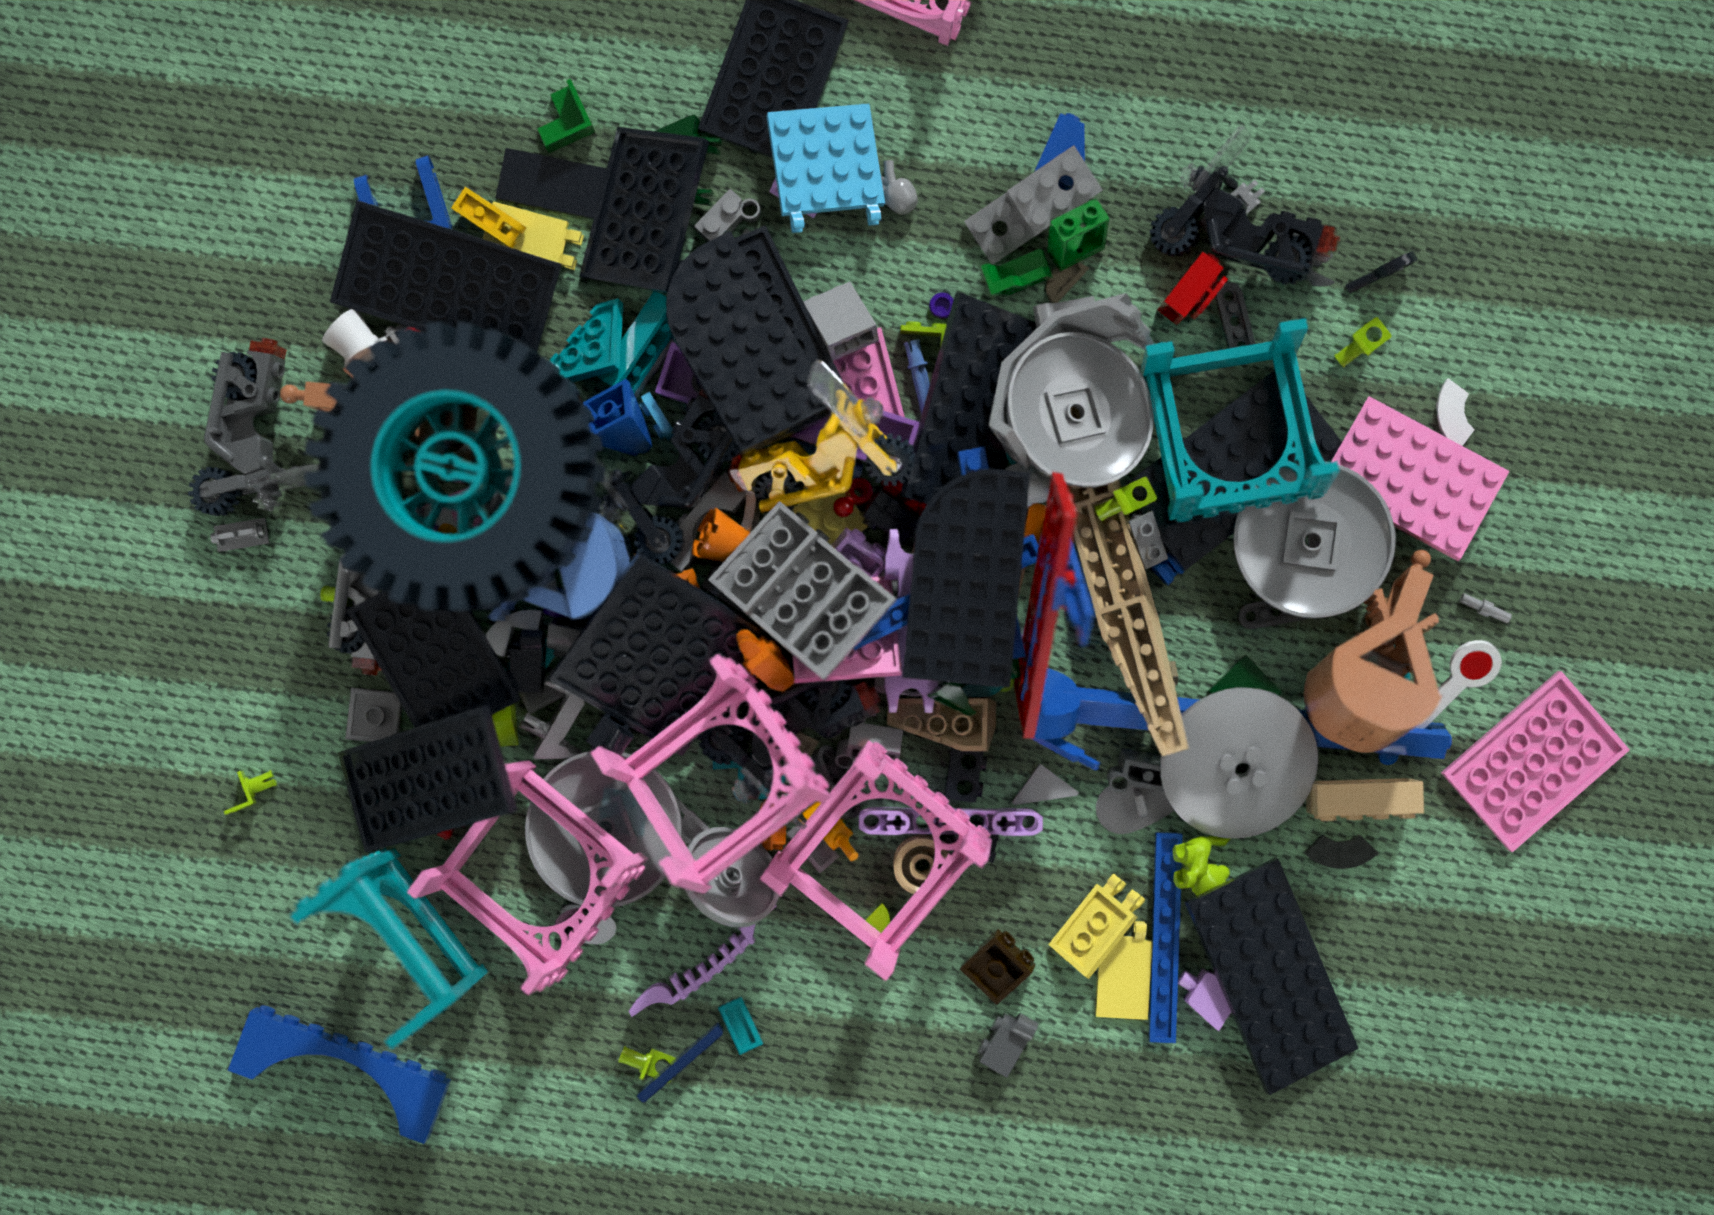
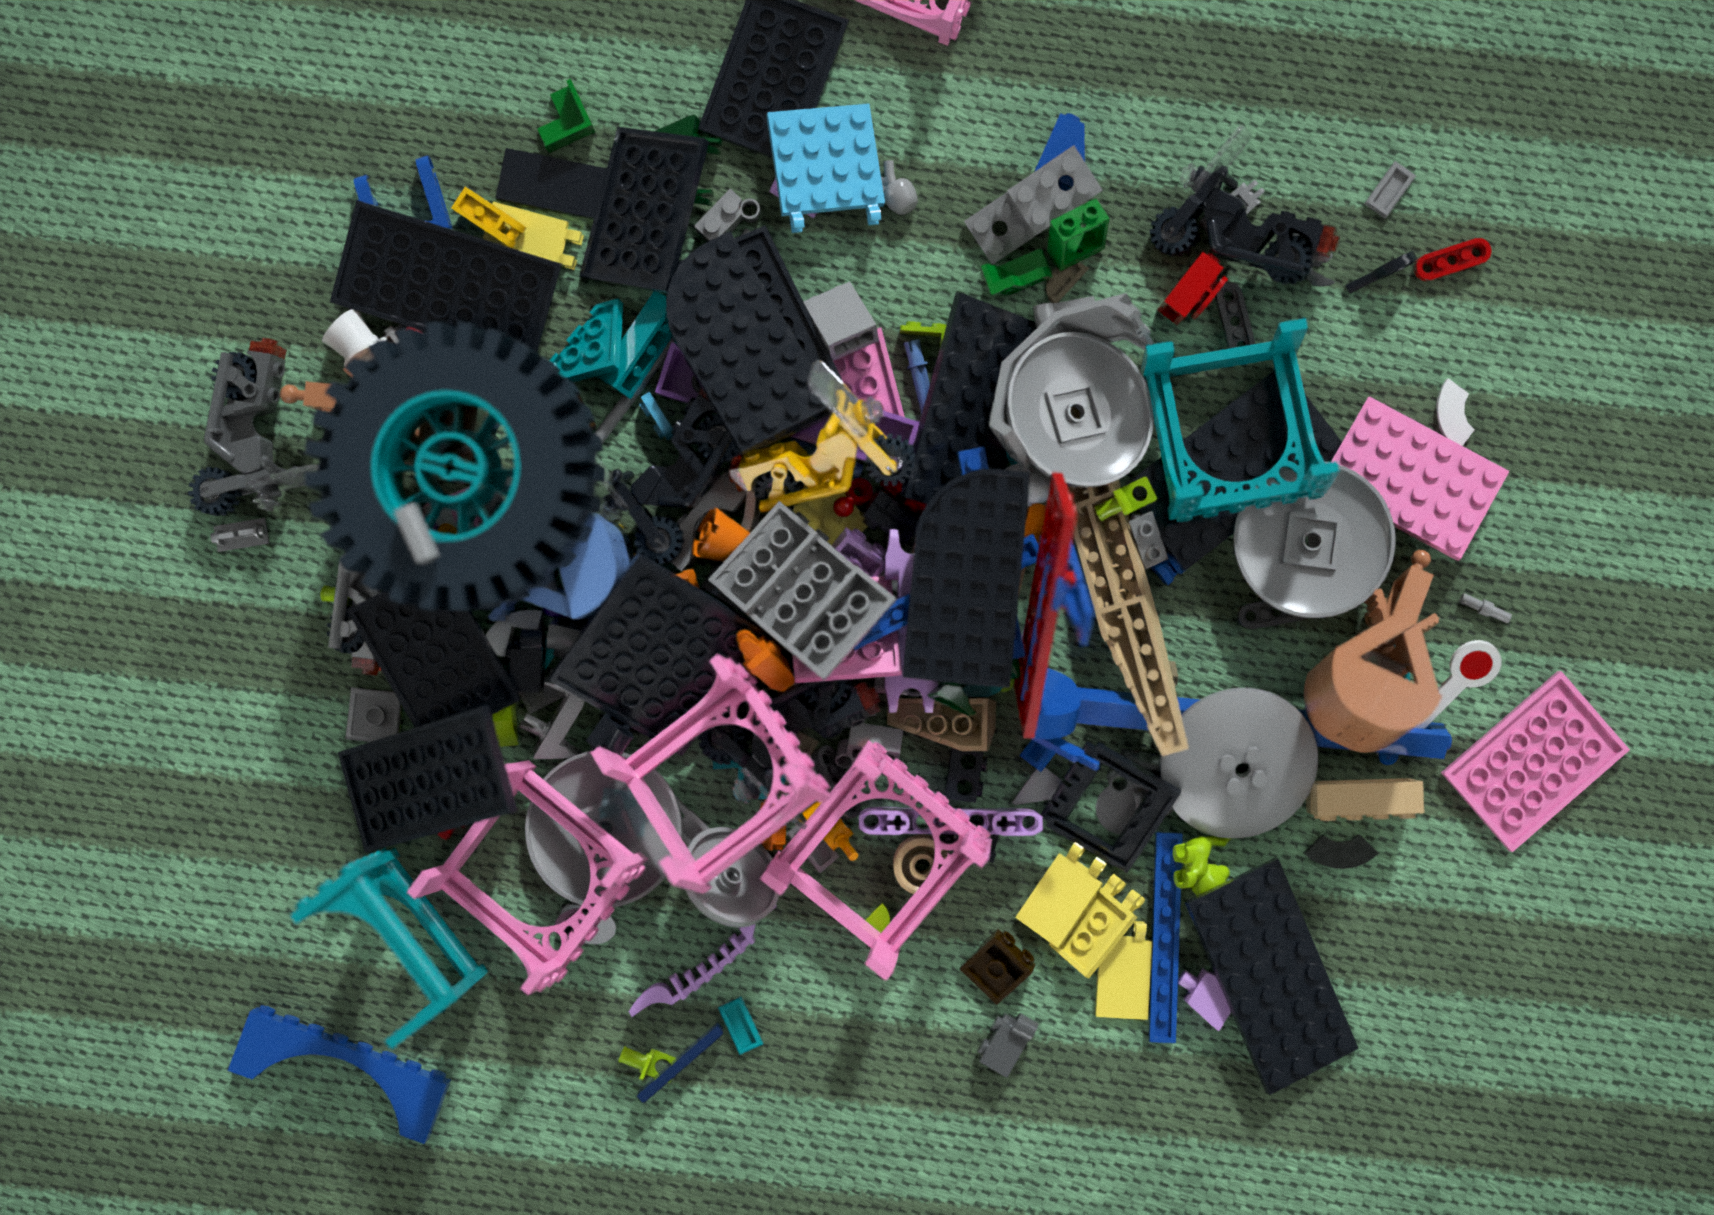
(251, 787): lime bracket -> none
(416, 534): none -> light grey brick
(619, 420): blue slope -> none
(941, 305): dark purple tile -> none
(1037, 755): none -> blue tile
(1062, 896): none -> light yellow tile
(1139, 827): none -> black hinge
(1244, 675): dark green tile -> none
(1361, 344): lime bracket -> none
(1390, 189): none -> light grey tile
(1463, 259): none -> red plate

